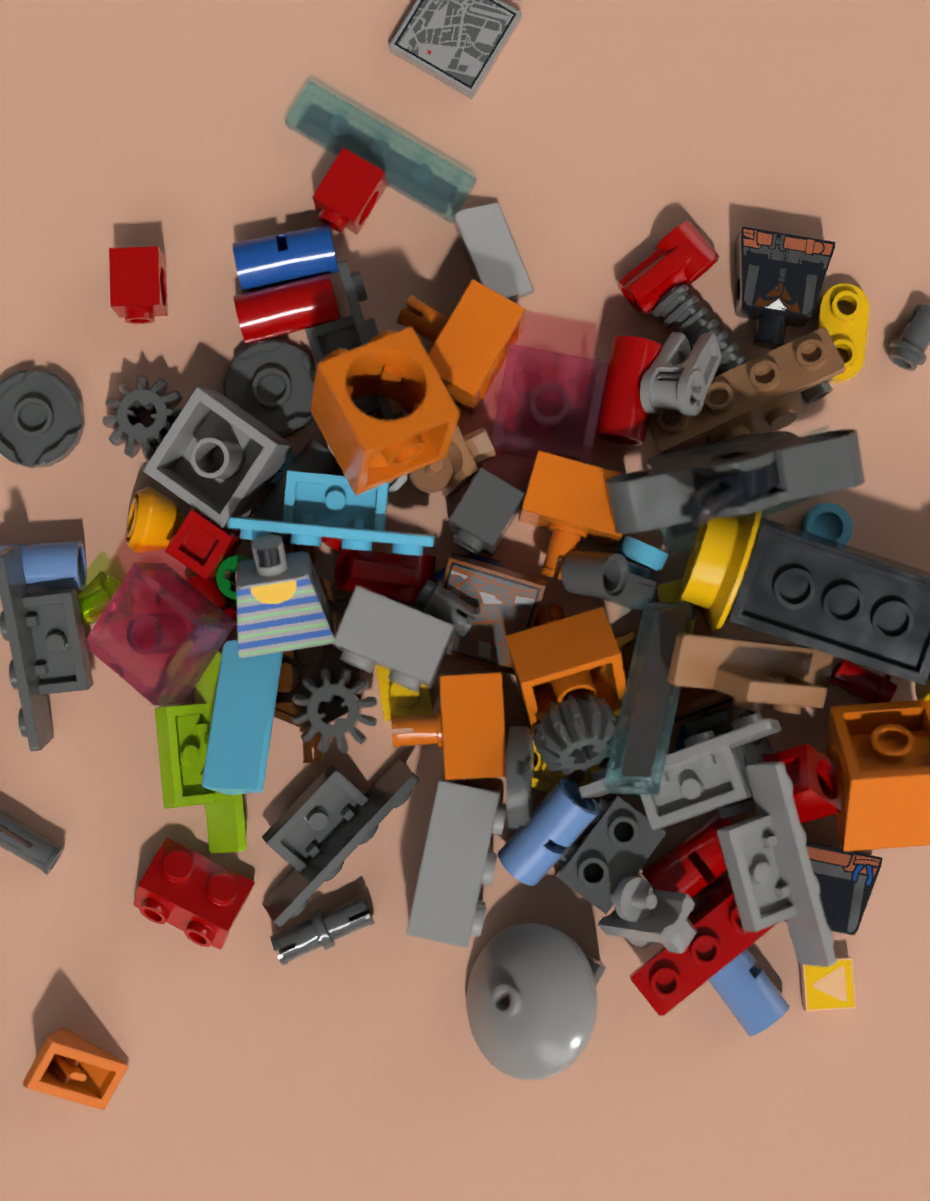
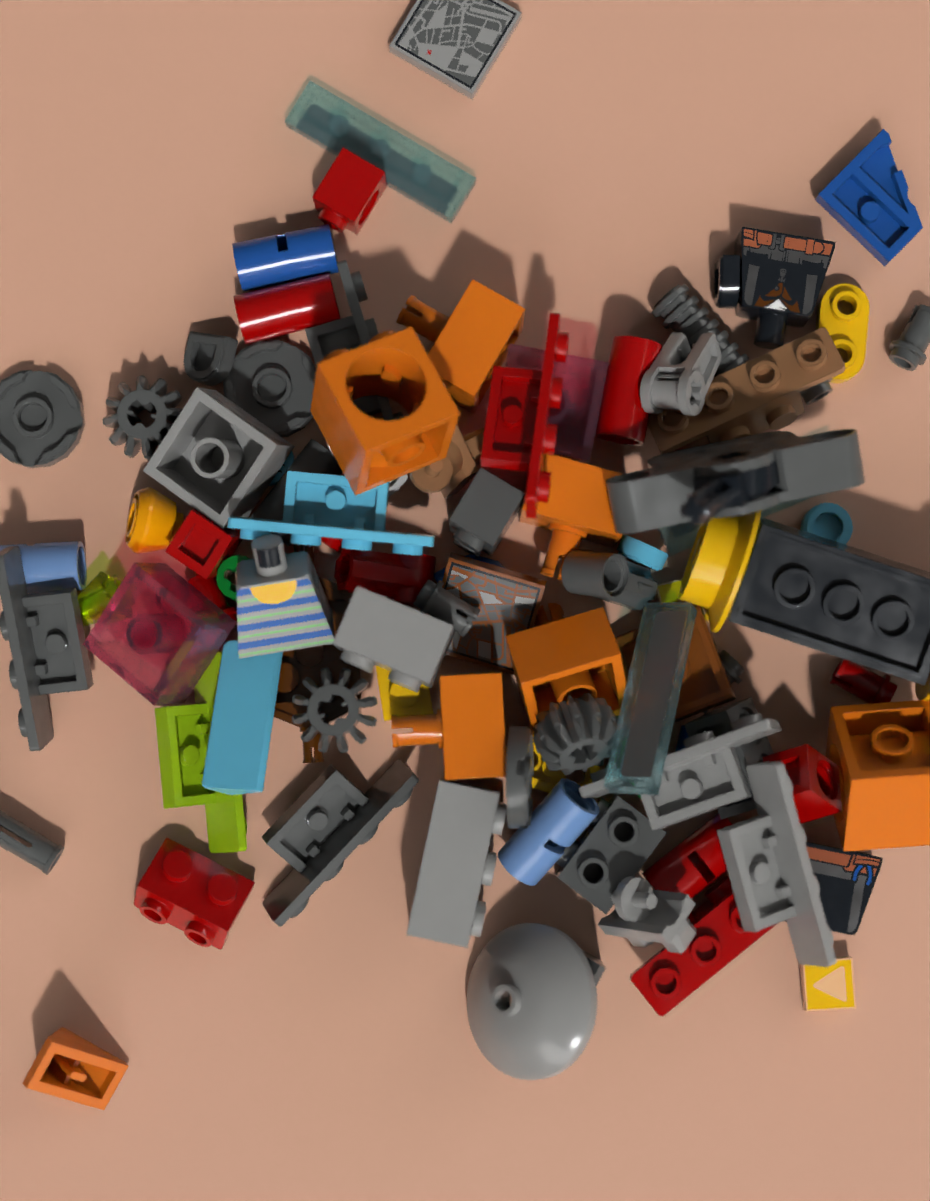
(138, 283): red brick -> none
(209, 357): none -> dark grey tile
(322, 929): dark grey pin -> none
(492, 251): light grey slope -> none
(519, 415): none -> red bracket
(677, 261): red piece -> none
(727, 281): none -> black tile
(749, 994): medium blue pin -> none
(753, 671): medium nougat bracket -> none
(873, 201): none -> blue wing

